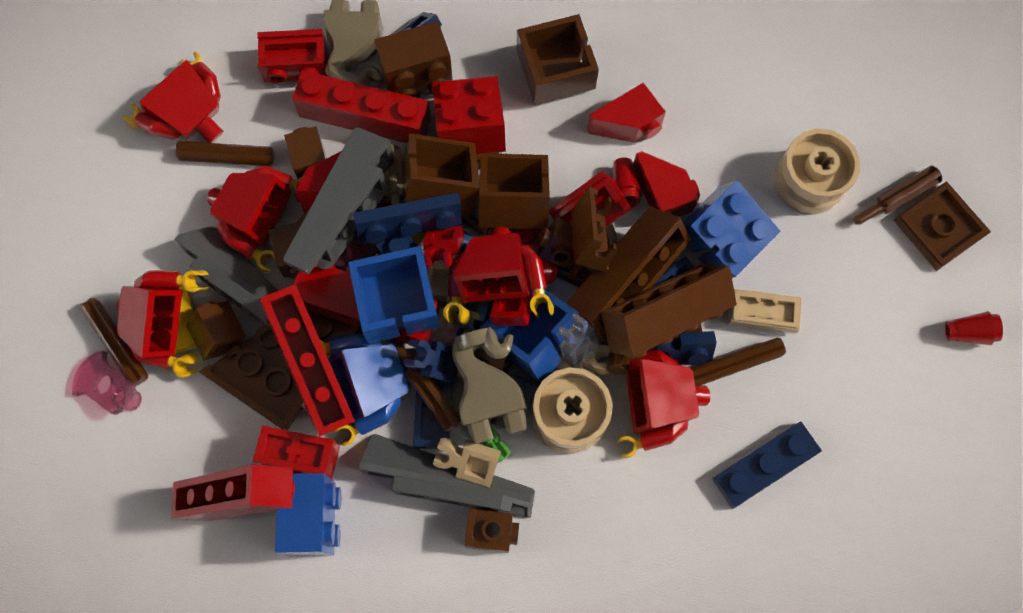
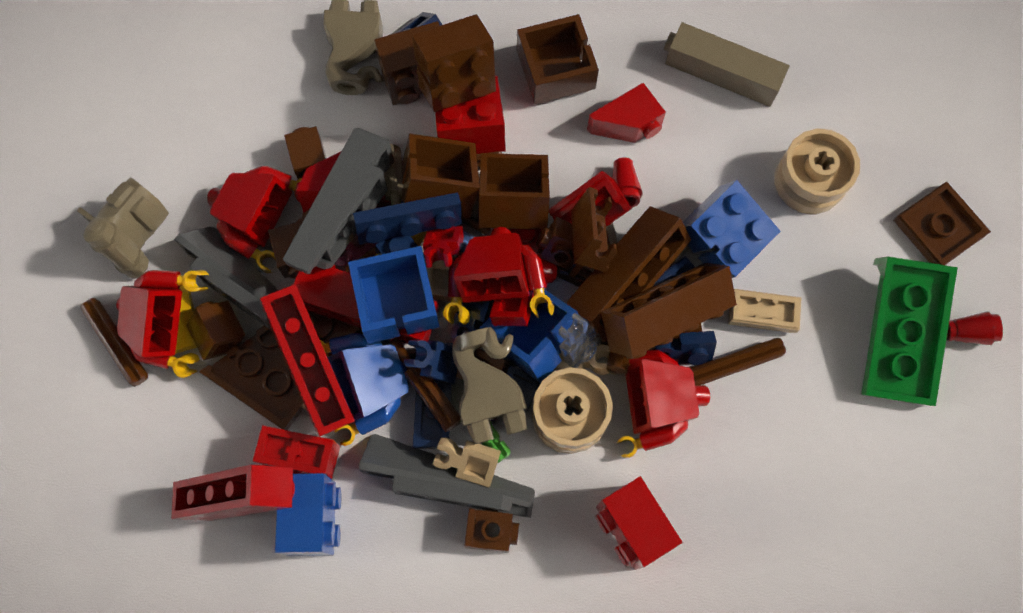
(120, 393): clear pink piece -> none
(125, 226): none -> dark tan piece
(181, 104): red torso -> none
(224, 153): reddish brown axle -> none
(288, 52): red hinge -> none
(360, 106): red brick -> none
(455, 62): none -> reddish brown piece
(637, 524): none -> red piece
(666, 185): red slope -> none
(725, 64): none -> dark tan brick
(766, 465): dark blue plate -> none
(902, 194): reddish brown axle -> none
(909, 330): none -> green plate

